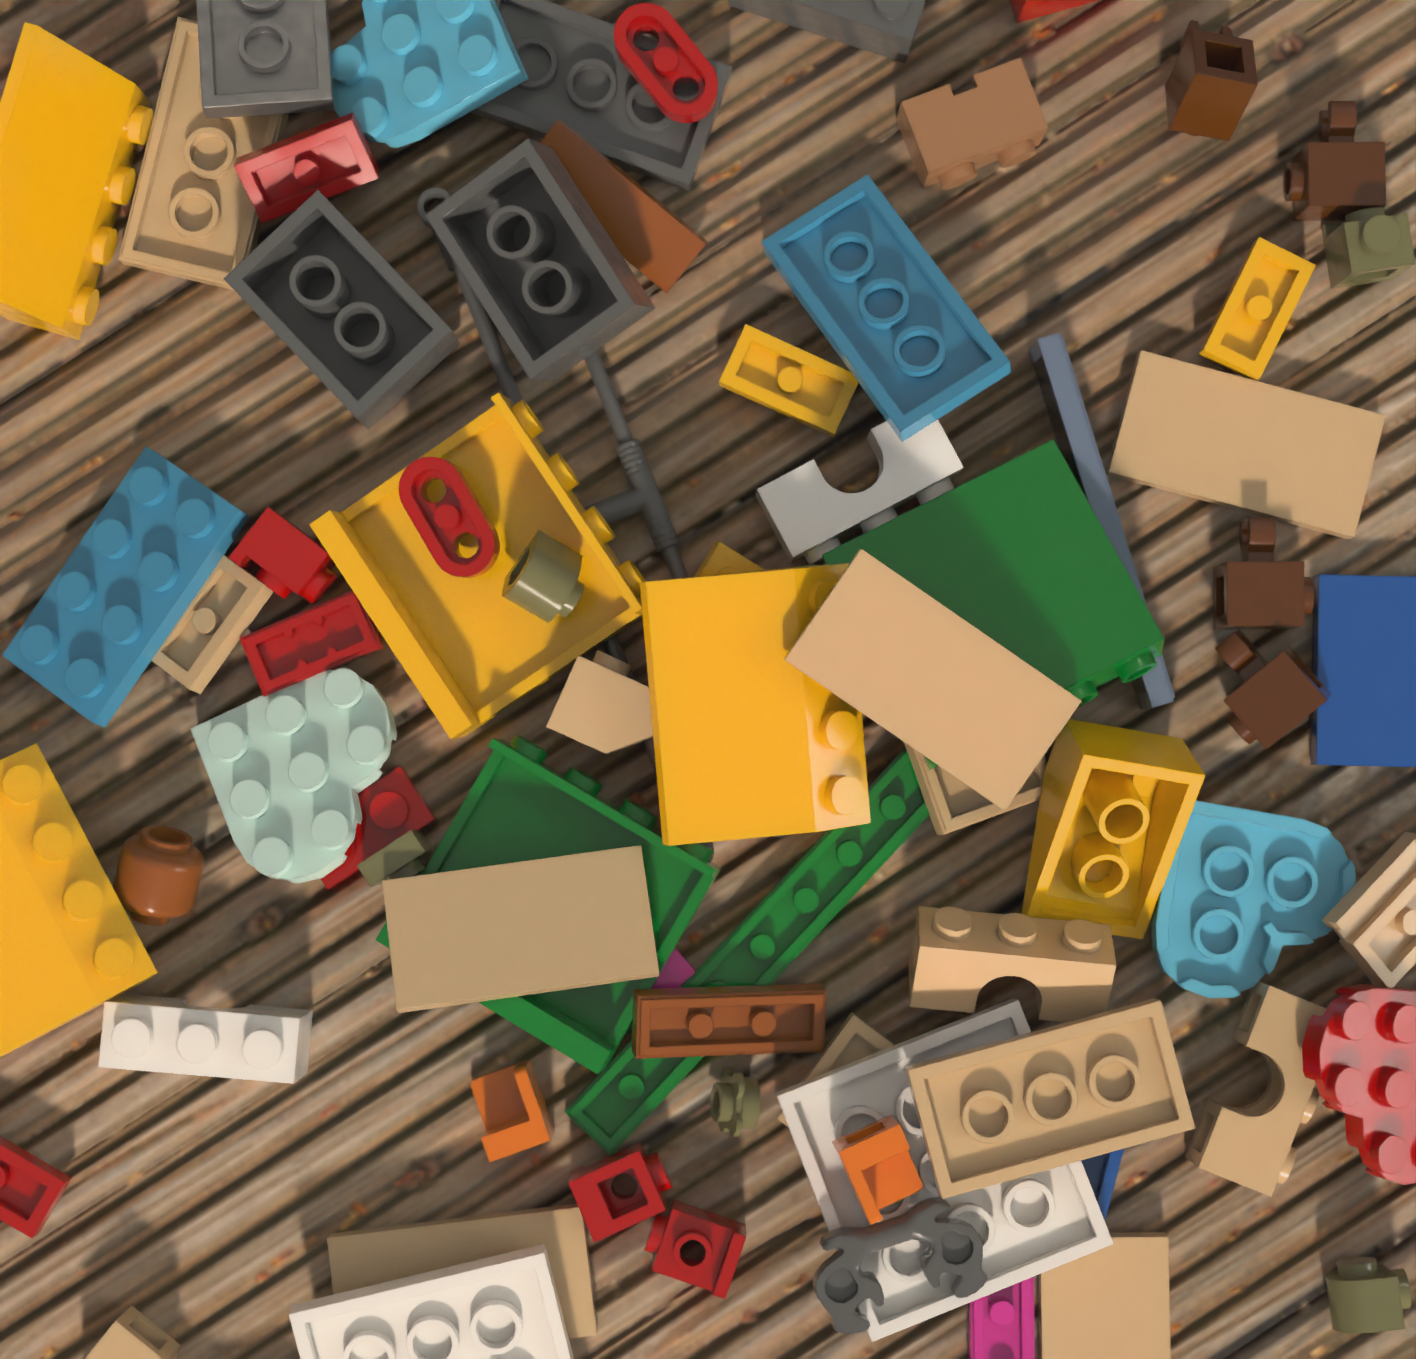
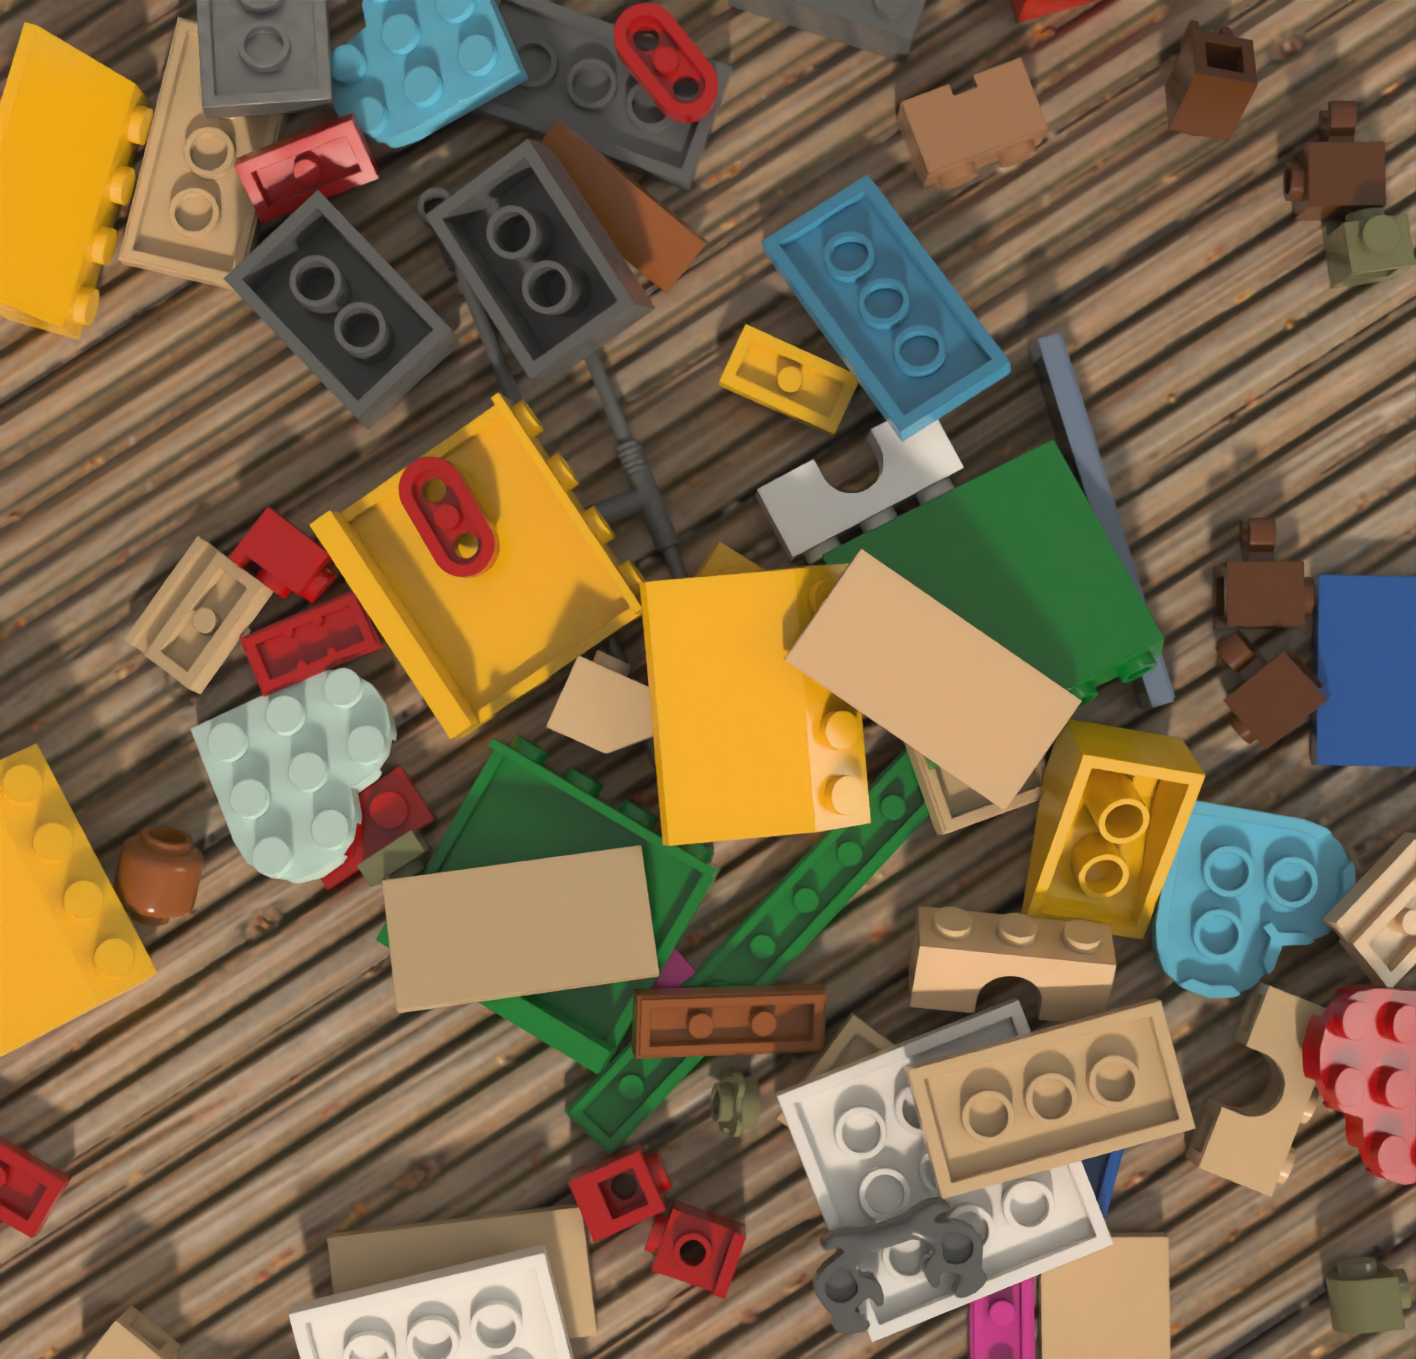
(125, 587): dark azure plate -> none
(205, 1041): white arch -> none
(511, 1110): orange panel -> none
(545, 578): olive plate -> none
(878, 1165): orange panel -> none
(1245, 444): tan tile -> none
(1257, 309): yellow plate -> none

